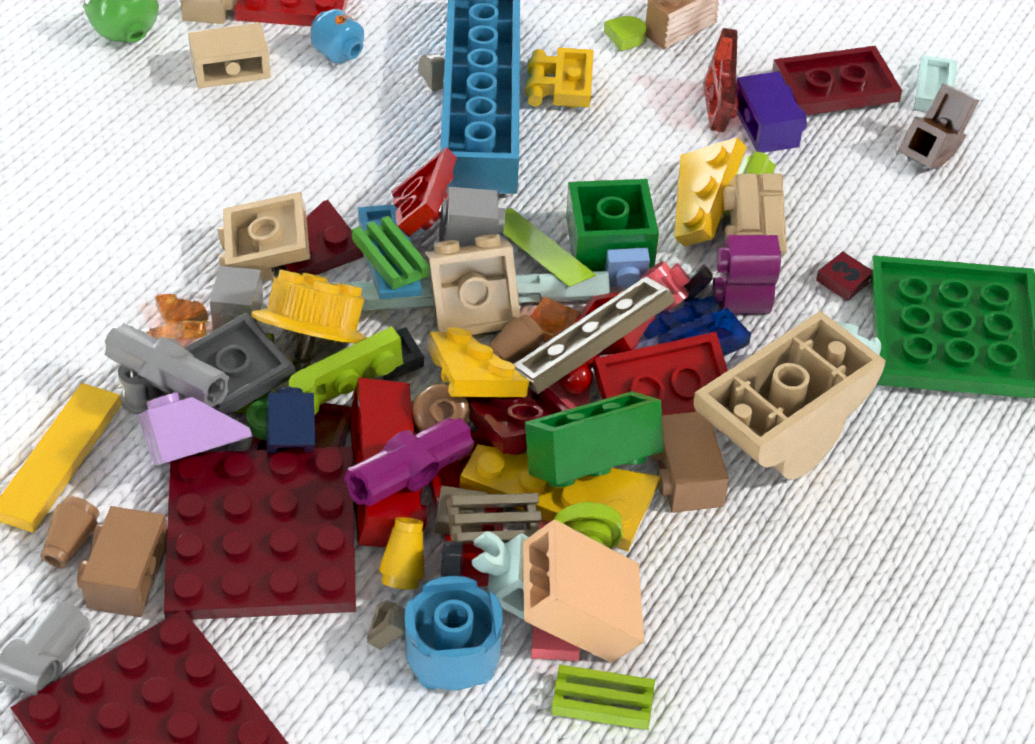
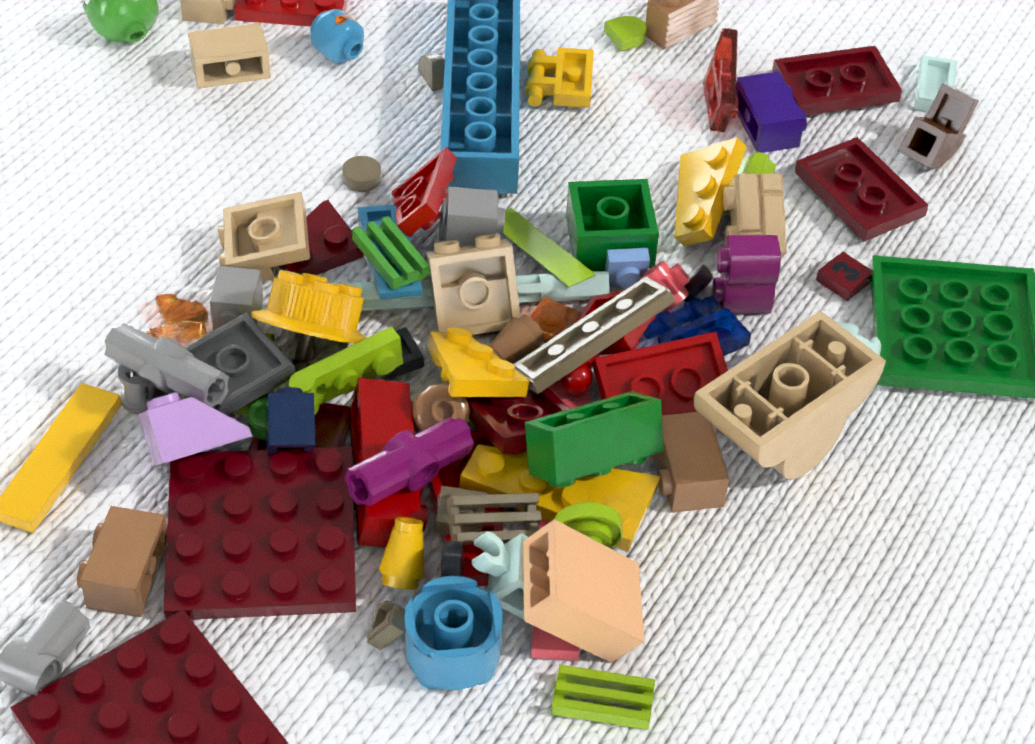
(69, 530): medium nougat cone -> none
(361, 173): none -> dark tan tile
(861, 188): none -> dark red plate

